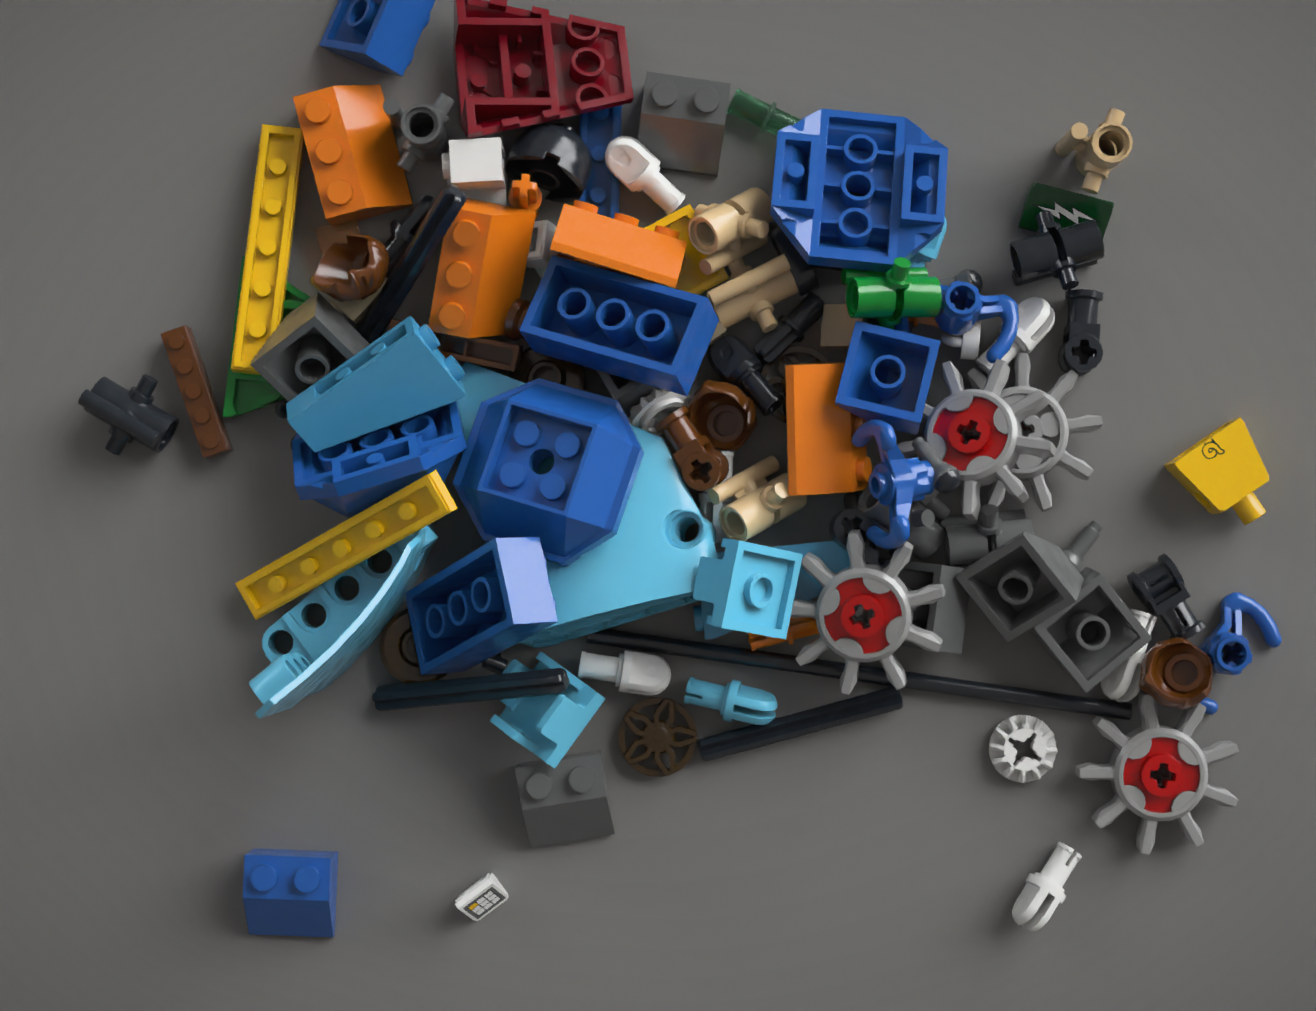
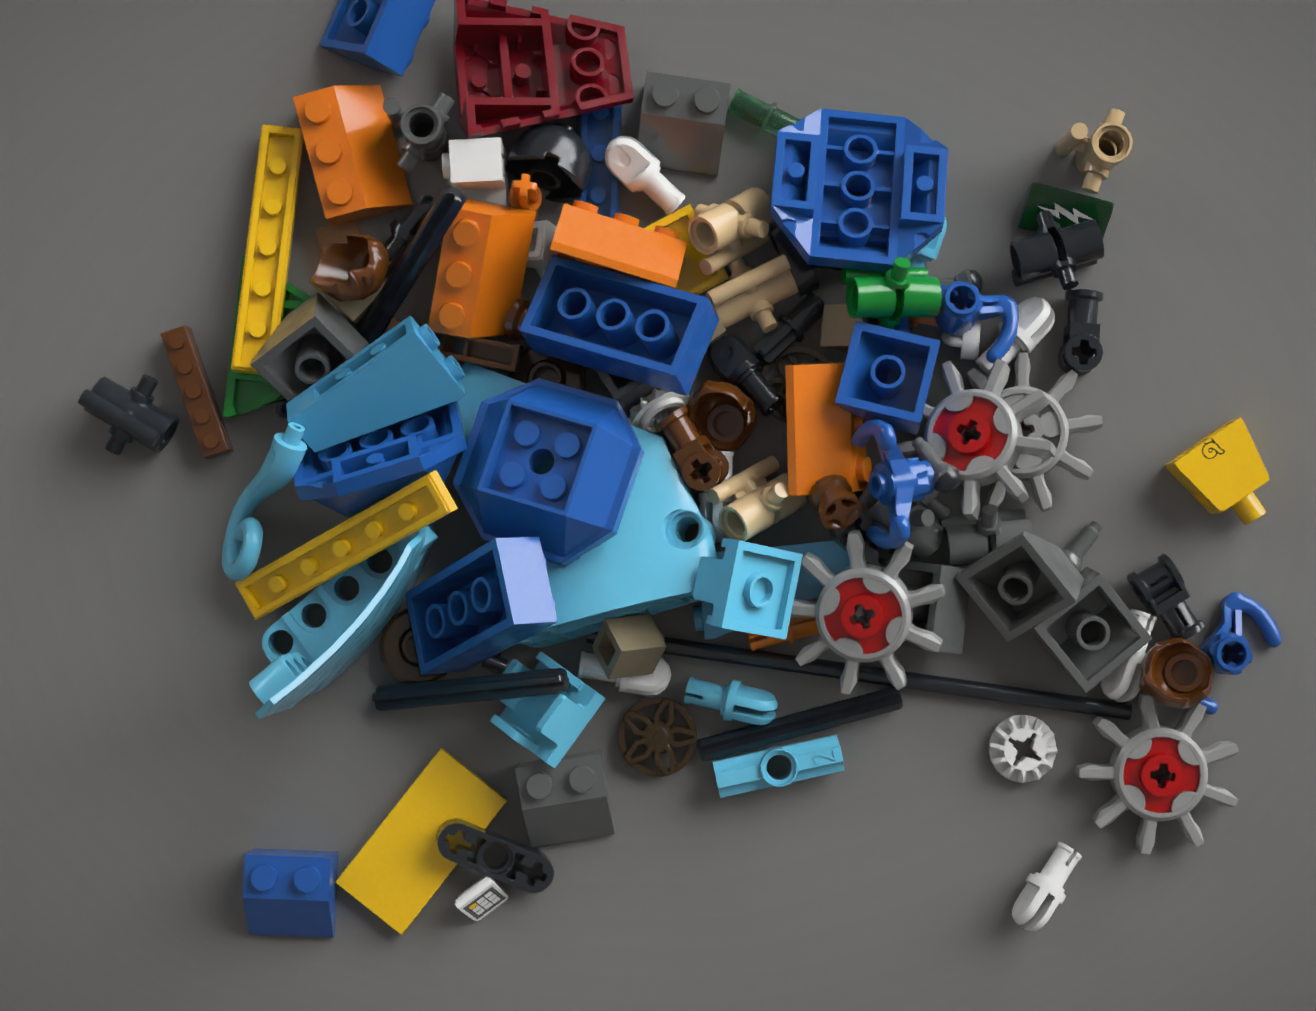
(245, 533): none -> medium azure plant
(402, 860): none -> yellow tile
(527, 856): none -> black beam
(629, 646): none -> dark tan brick
(806, 759): none -> medium azure piece
(834, 502): none -> reddish brown wheel

